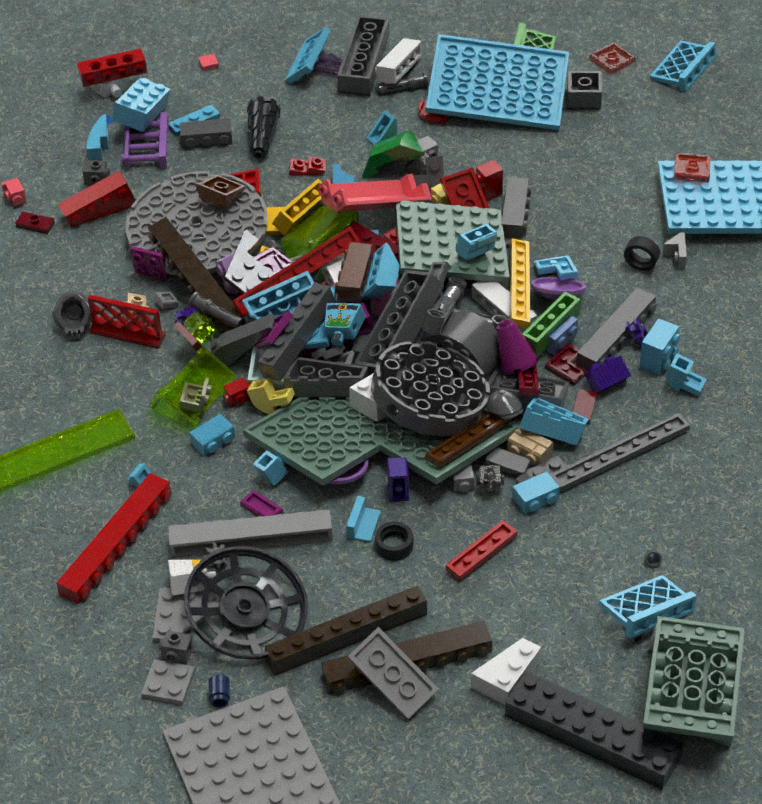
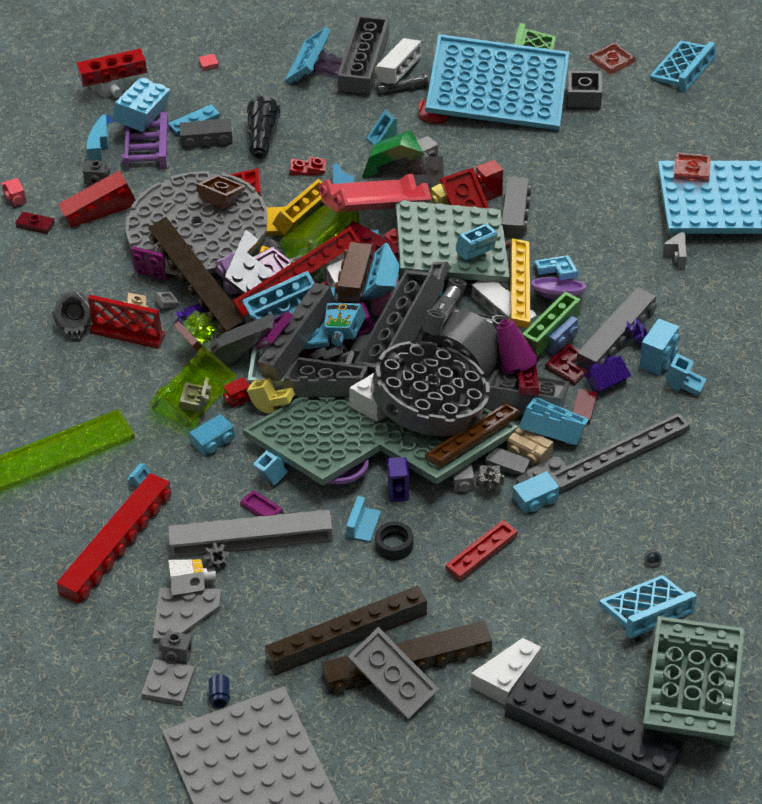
(208, 307): dark grey pin -> none
(244, 593): black dish -> none
(504, 404): dark grey hat -> none
(648, 246): black tyre -> none

